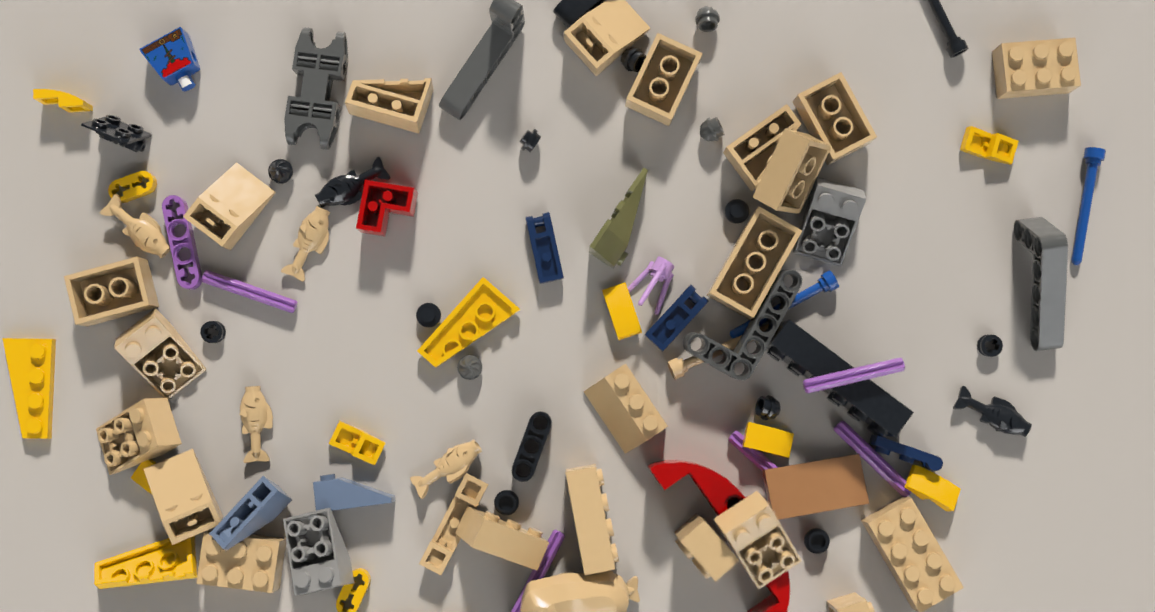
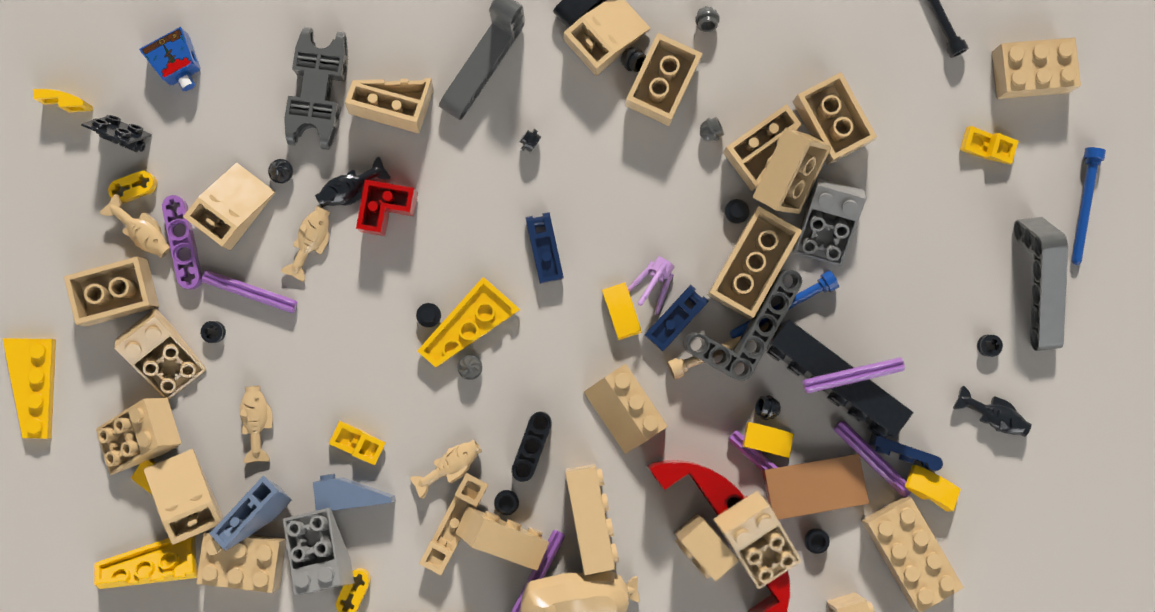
(615, 234): olive wedge -> none

